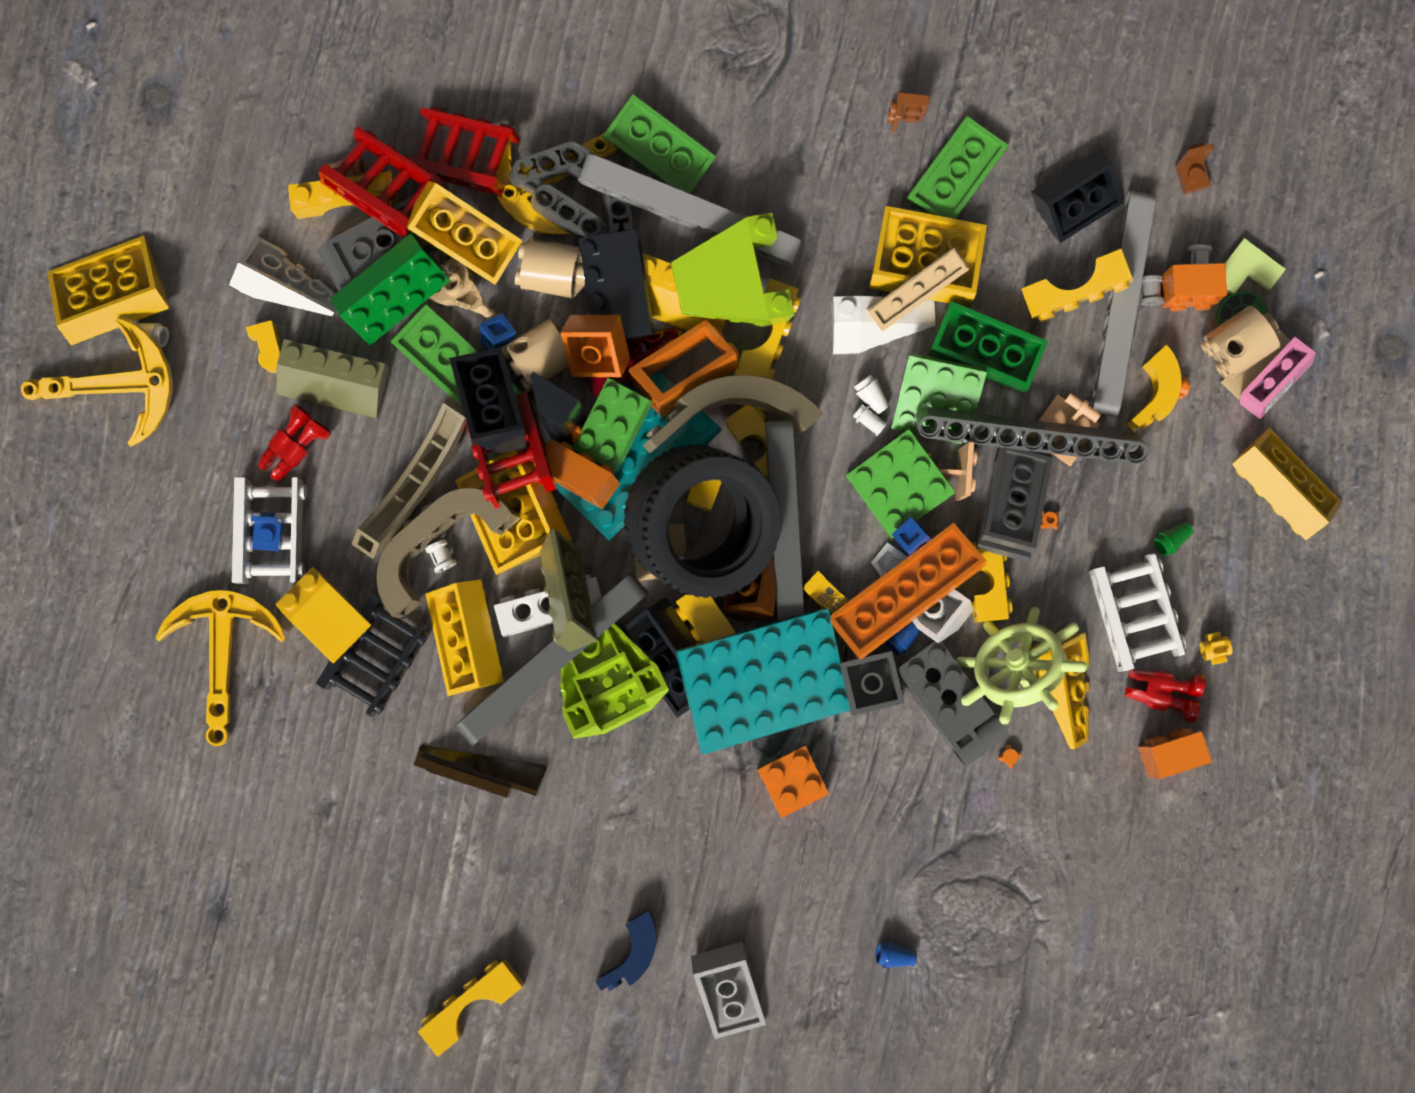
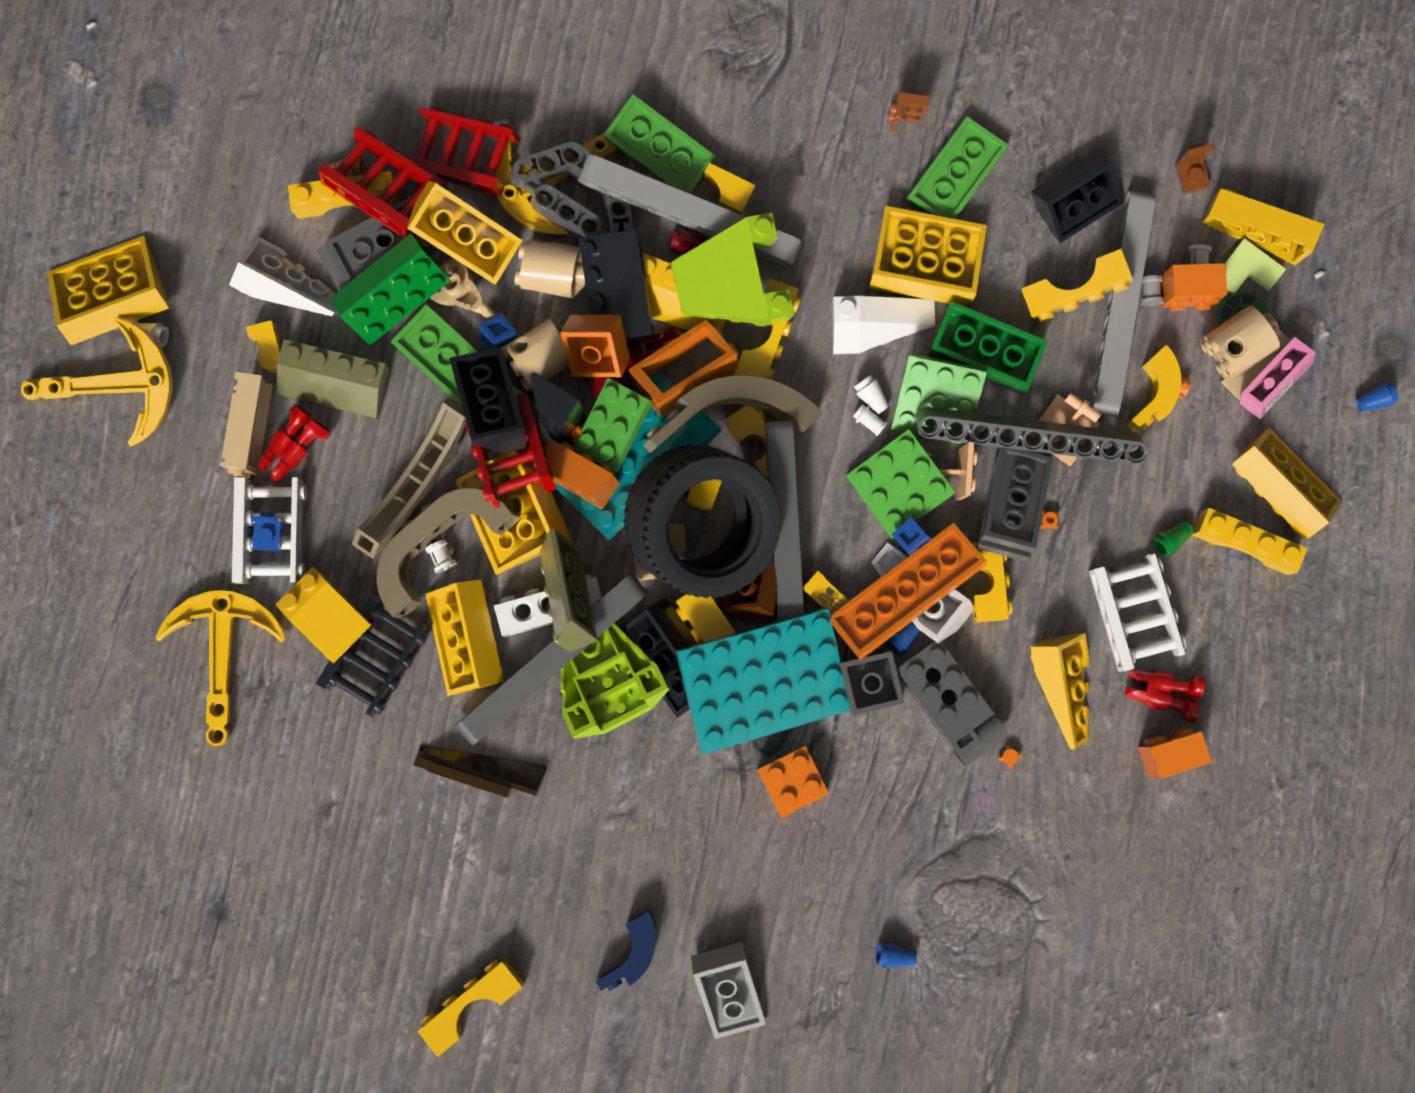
(247, 425): none -> tan door
(684, 241): none -> dark red cone
(733, 191): none -> yellow arch
(918, 289): tan tile -> none
(1020, 665): yellowish green piece -> none
(1215, 648): yellow gear -> none
(1236, 534): none -> yellow arch
(1263, 225): none -> yellow wedge
(1378, 397): none -> blue cone

